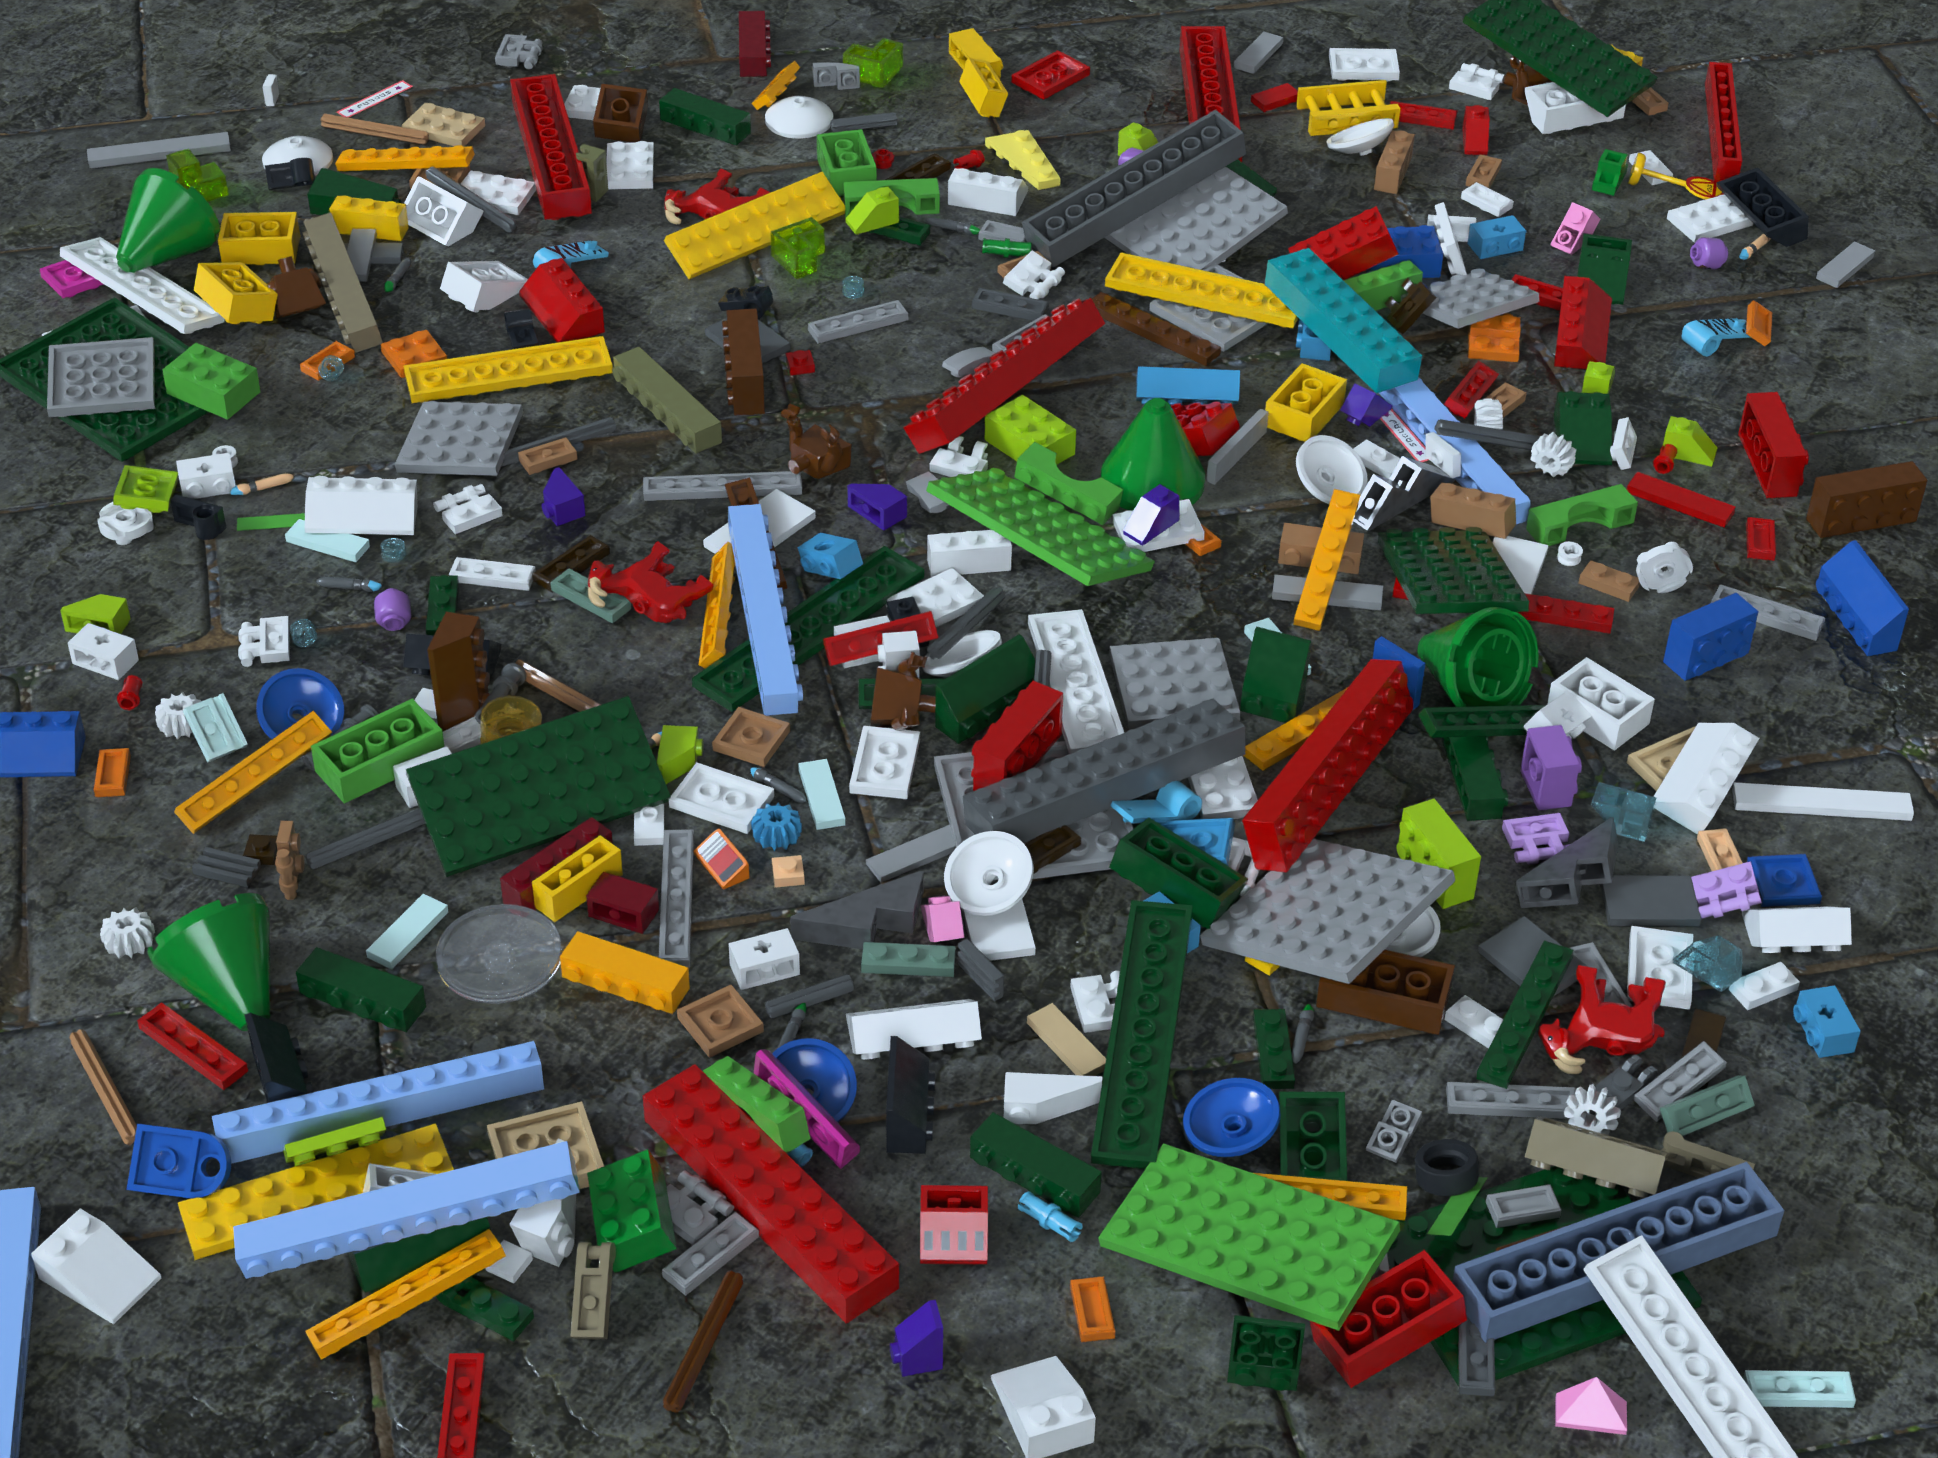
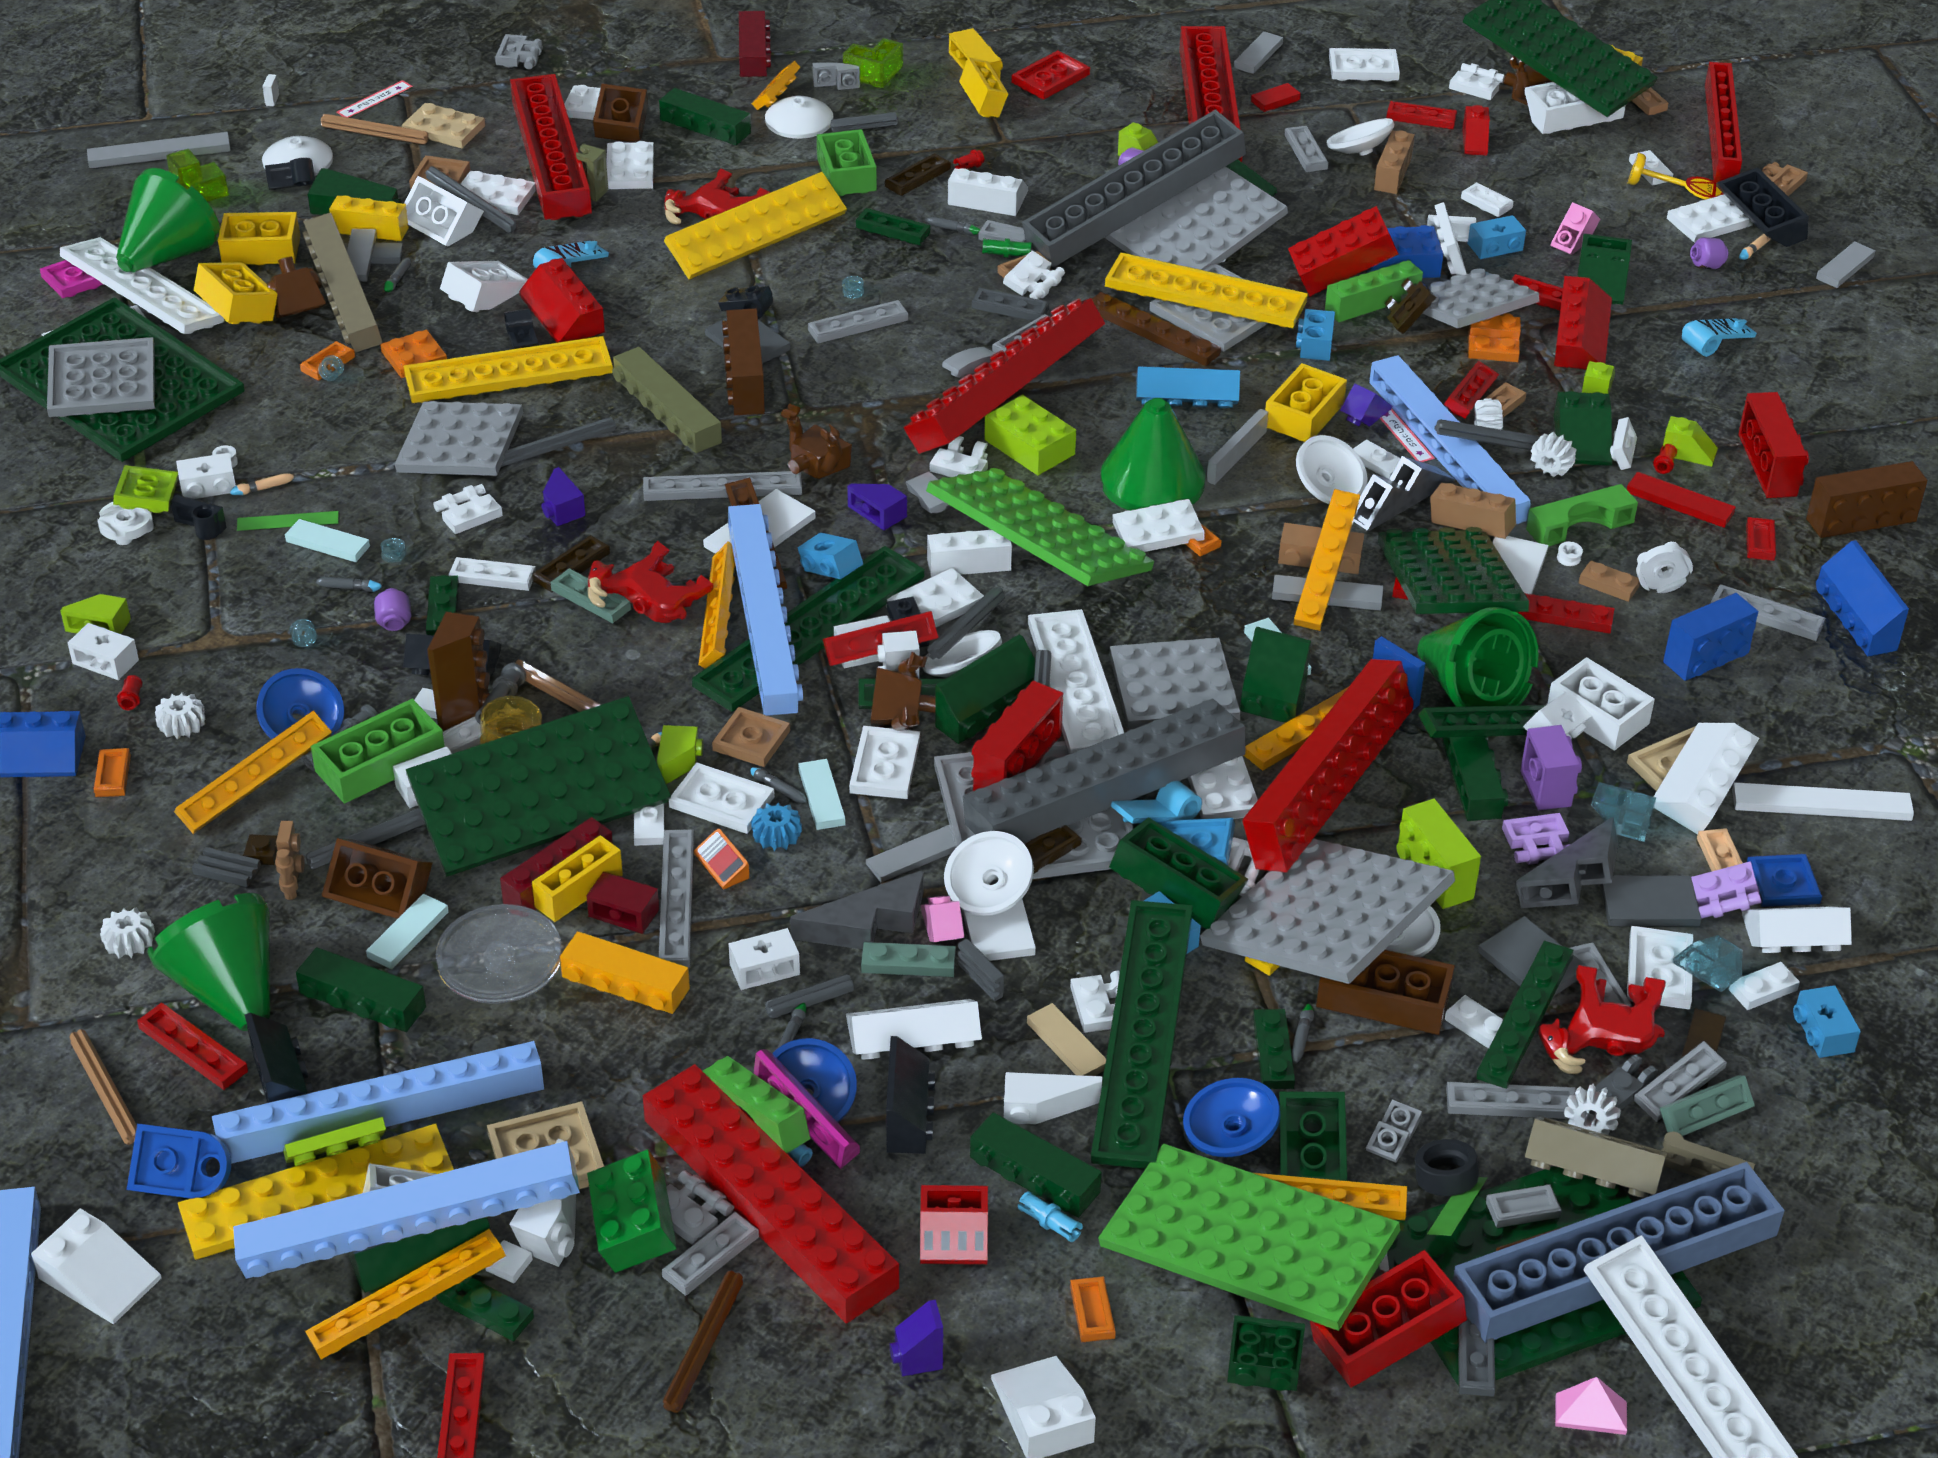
(211, 381): bright green brick -> none
(215, 727): light aqua plate -> none
(273, 643): white plate -> none
(361, 505): white slope -> none
(375, 877): none -> reddish brown slope
(405, 158): light orange plate -> none
(547, 456): medium nougat plate -> none
(592, 1291): dark tan plate -> none
(720, 1020): medium nougat plate -> none
(788, 871): light nougat plate -> none
(798, 246): clear neon green brick -> none
(800, 362): red plate -> none
(874, 211): lime slope -> none
(883, 158): red plate -> none
(918, 195): bright green arch -> none
(1026, 156): light yellow wing -> none
(1093, 498): bright green arch -> none
(1153, 515): dark purple slope -> none
(1207, 425): red slope -> none
(1306, 148): none -> light grey tile
(1337, 95): yellow fence -> none
(1343, 320): teal brick -> none
(1443, 455): white plate -> none
(1484, 171): medium nougat plate -> none
(1610, 172): green brick -> none
(1759, 323): orange tile -> none
(1786, 178): none -> medium nougat plate
(1801, 1388): light aqua tile -> none

